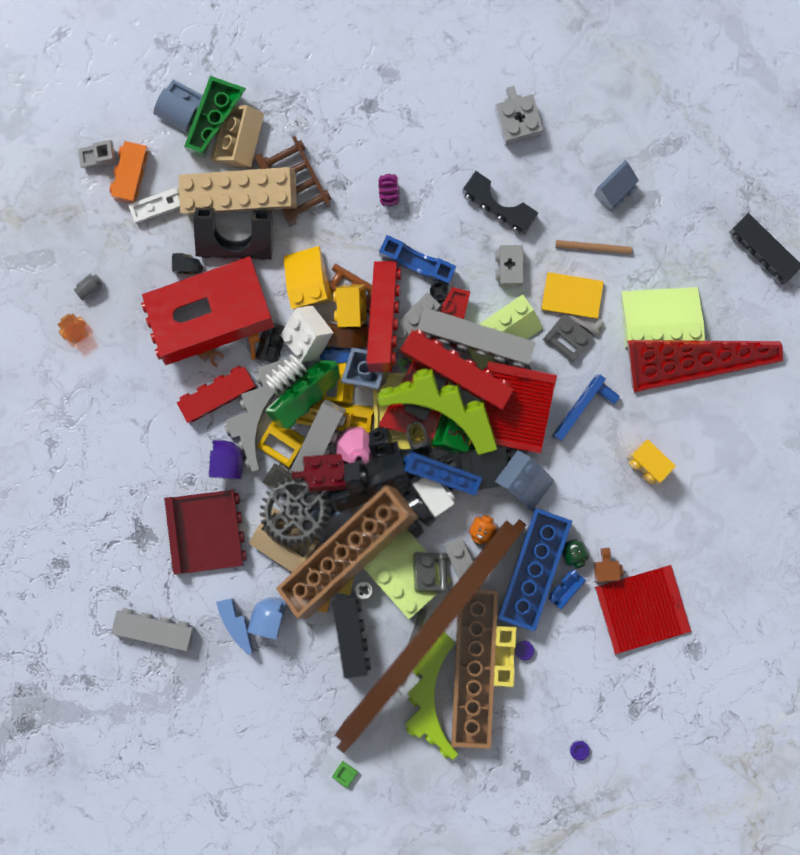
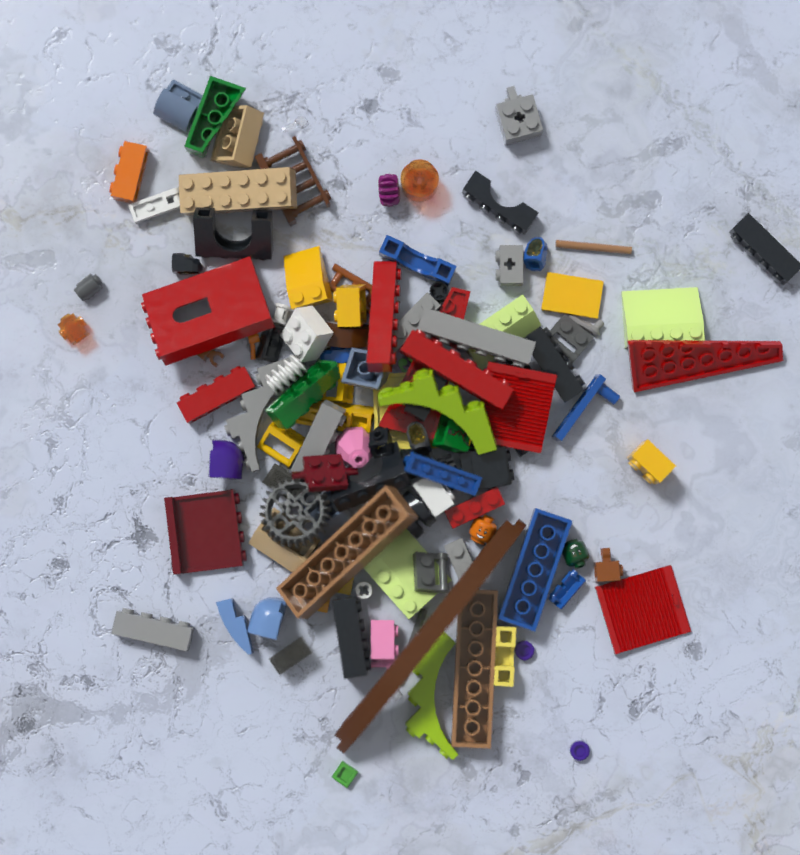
(99, 154): light grey brick -> none
(281, 314): none -> white bush
(290, 655): none -> clear smoke brick
(355, 476): black brick -> none
(382, 643): none -> bright pink hinge
(409, 177): none -> clear orange brick
(474, 507): none -> red brick
(525, 480): sand blue slope -> none
(535, 254): none -> blue rock
(551, 361): none -> black brick
(616, 186): sand blue slope -> none

